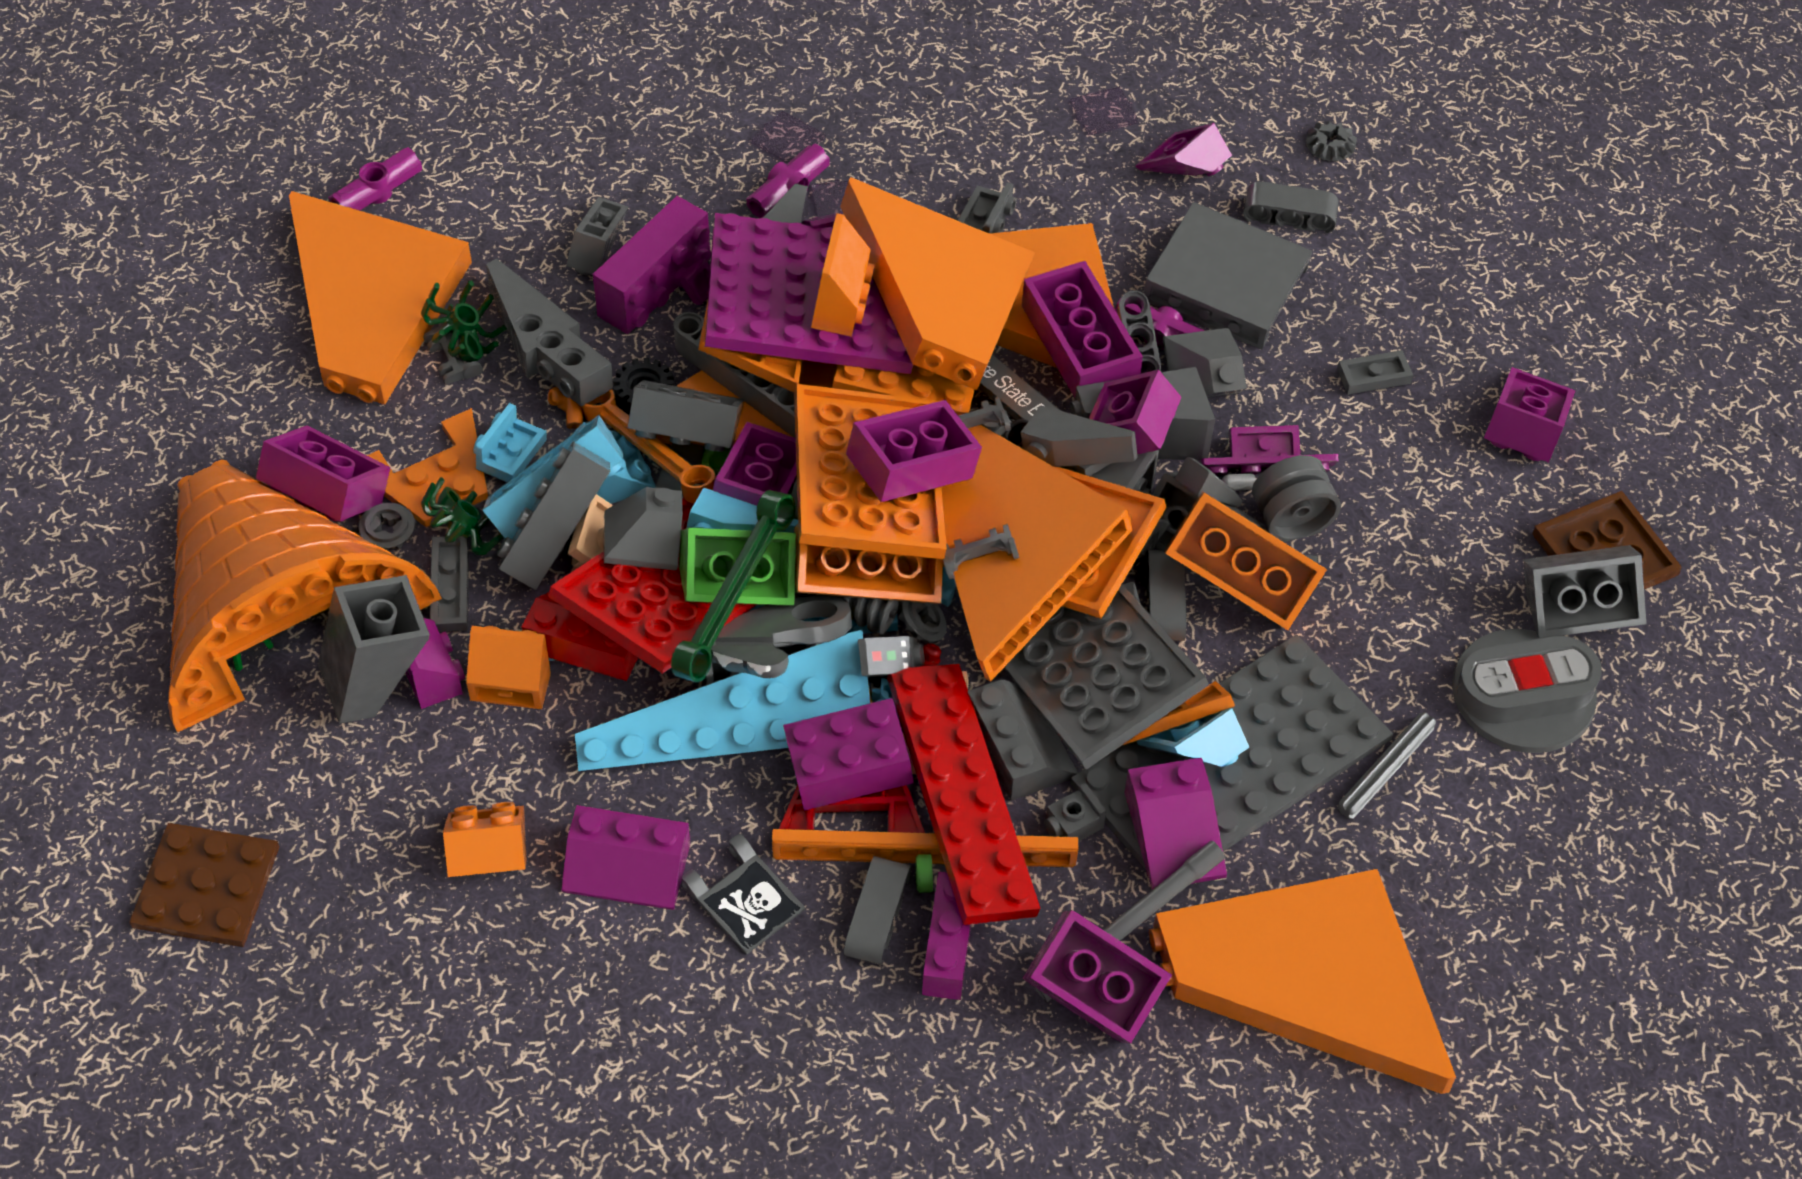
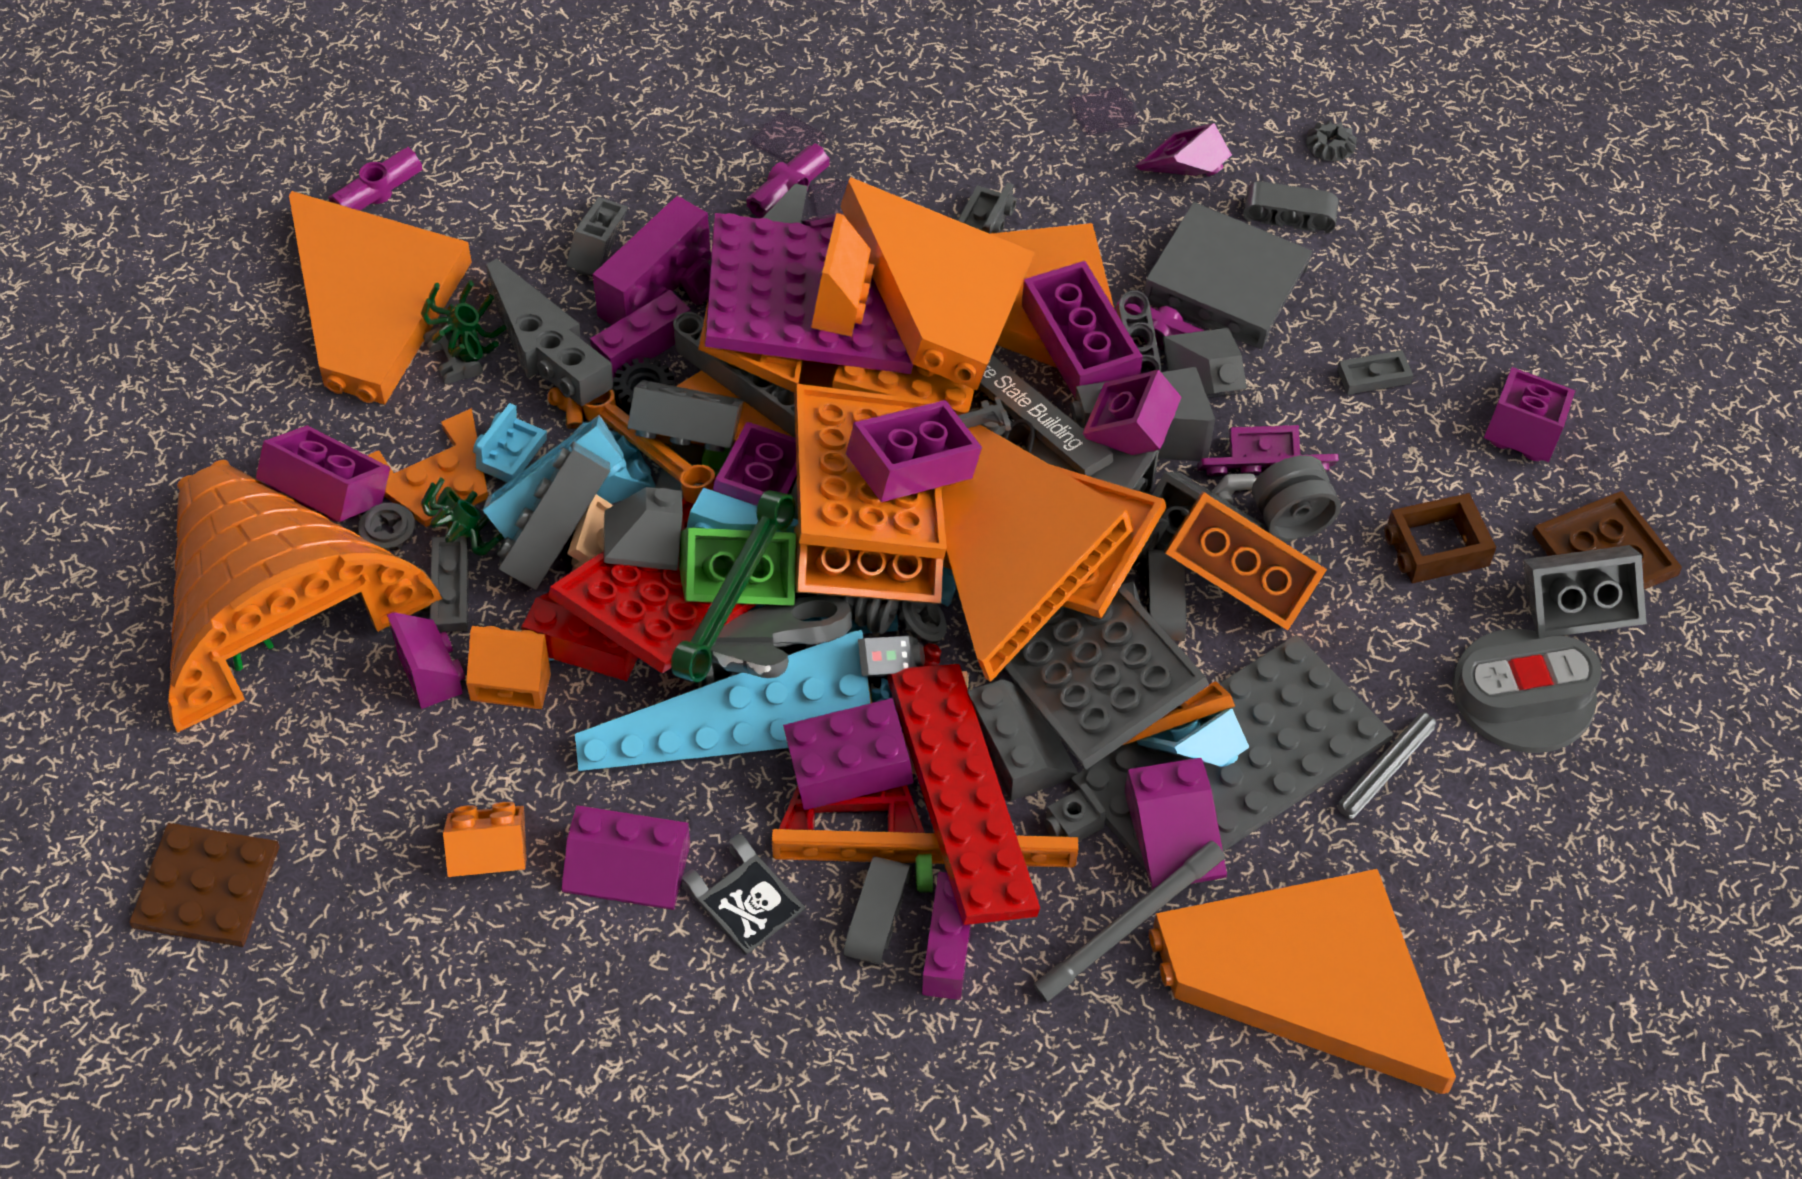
(369, 644): dark grey slope -> none
(641, 333): none -> magenta brick
(995, 542): dark grey piece -> none
(1076, 440): dark grey slope -> none
(1097, 976): magenta brick -> none
(1200, 479): dark grey slope -> none
(1462, 509): none -> reddish brown window

